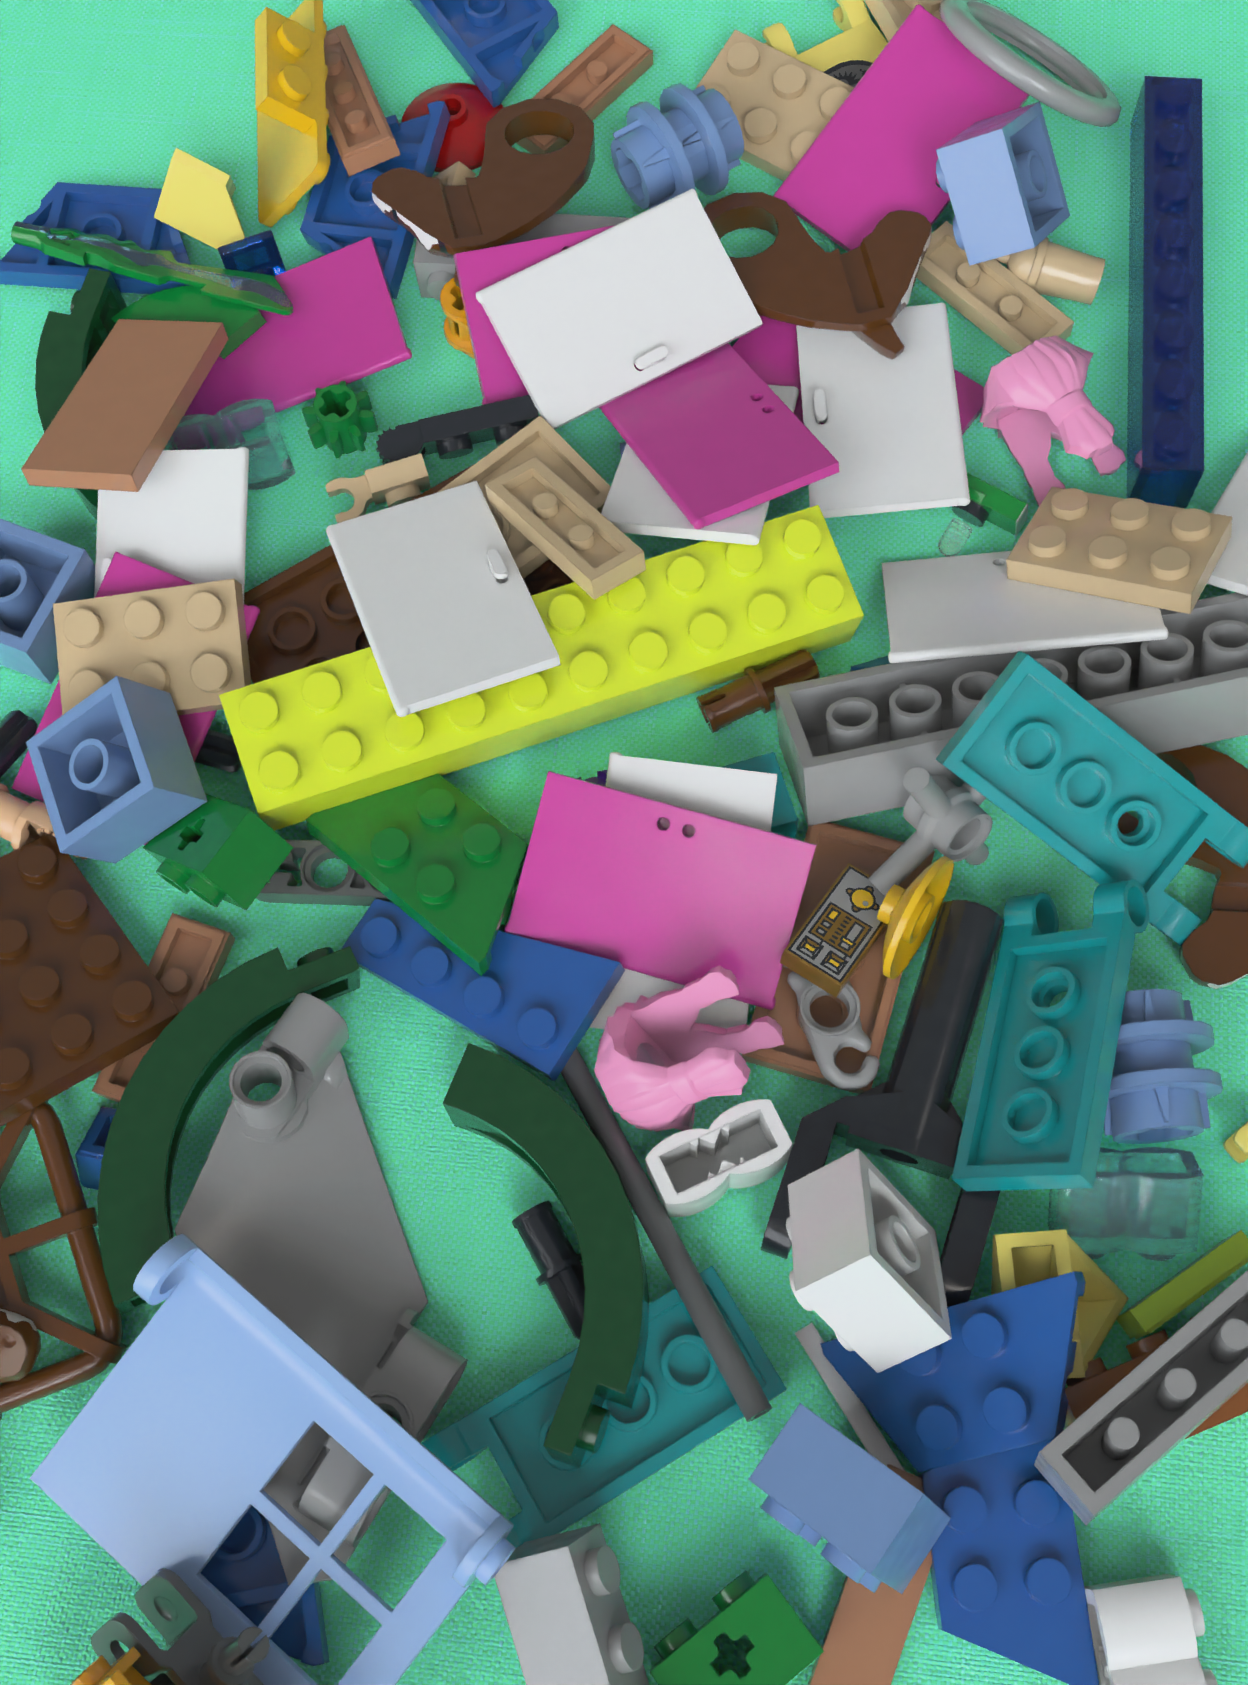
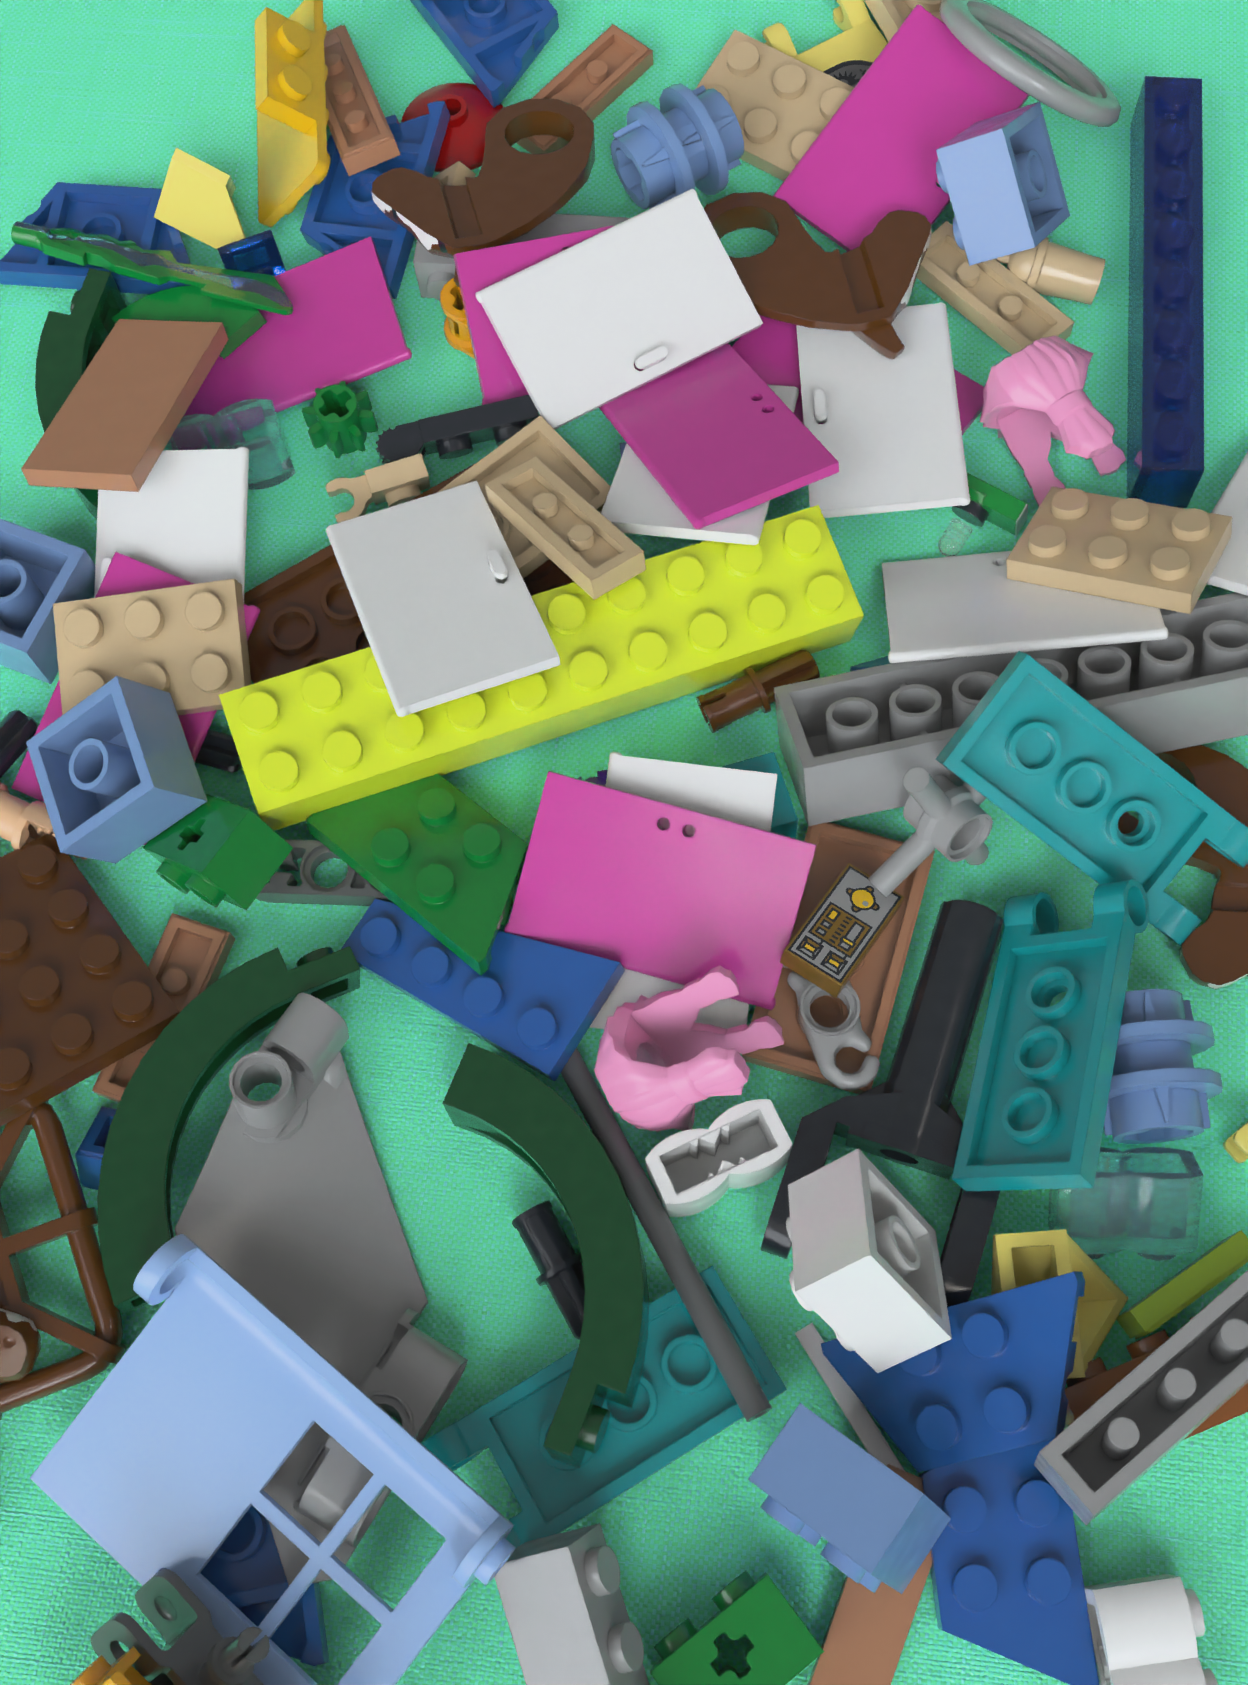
(911, 914): yellow dish -> none

